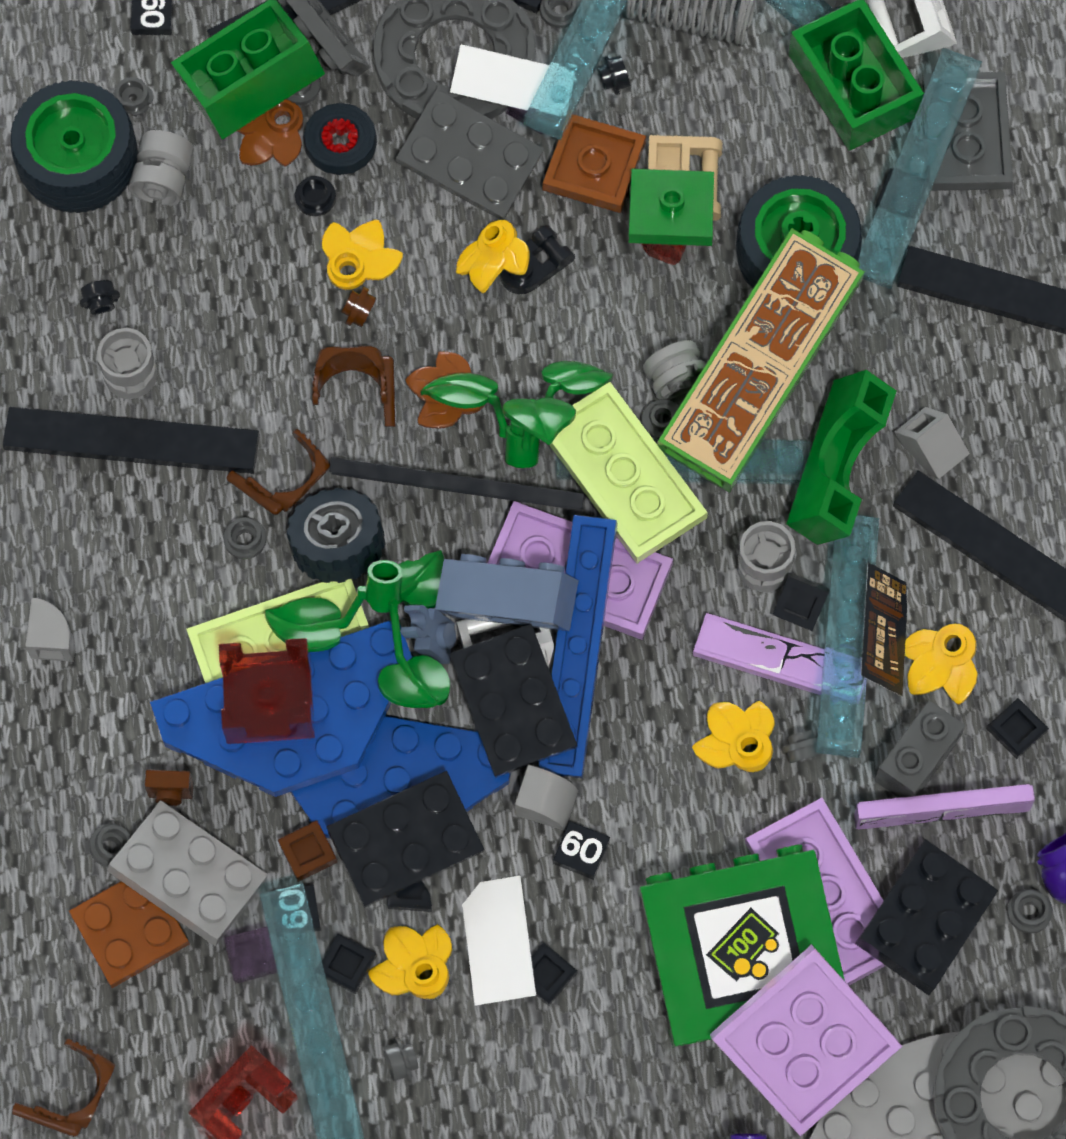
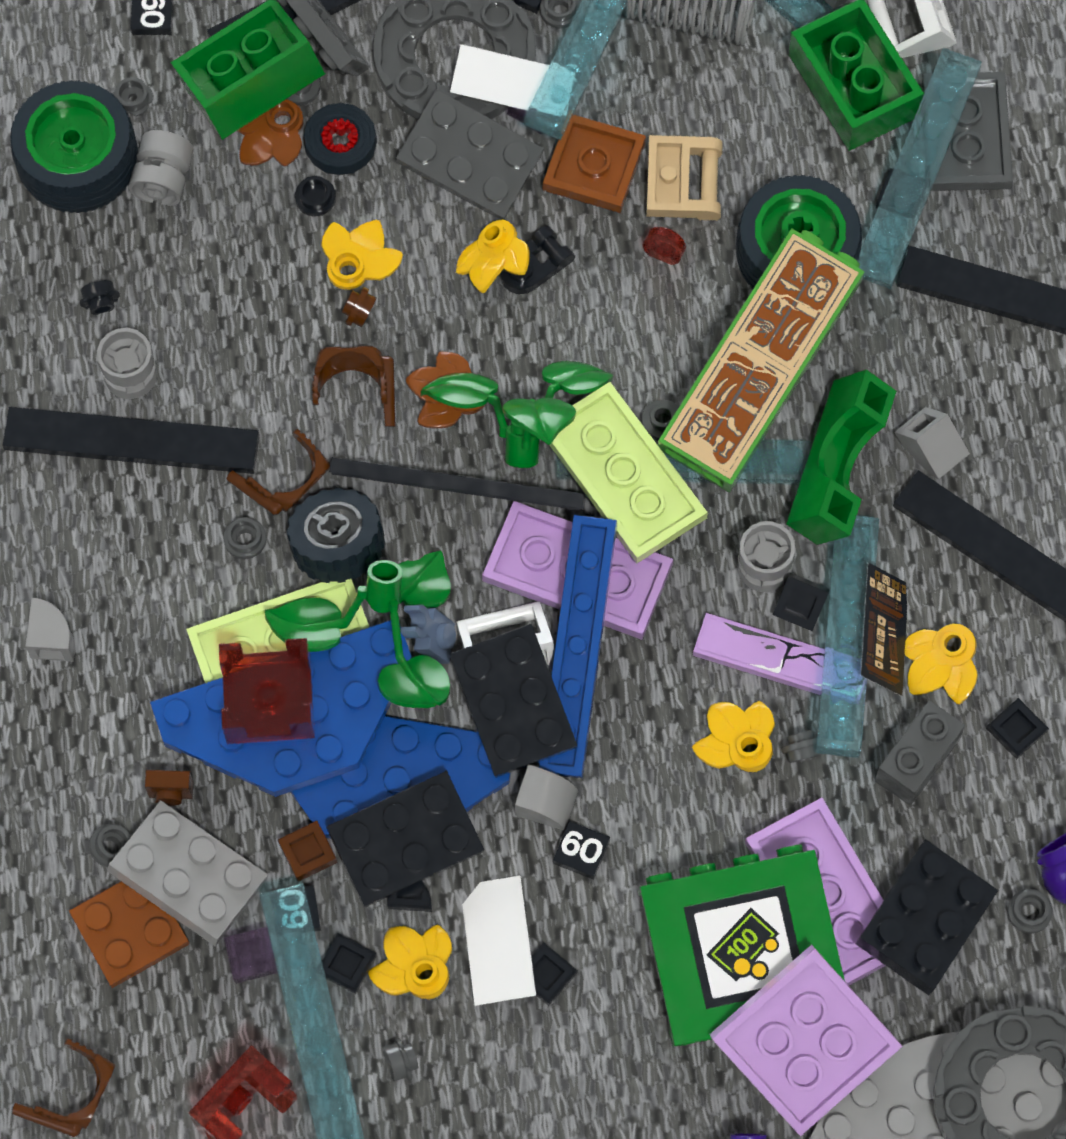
(507, 592): sand blue brick -> none
(614, 74): black plate -> none
(671, 207): green plate -> none
(674, 369): light grey wheel -> none
(944, 806): lavender tile -> none

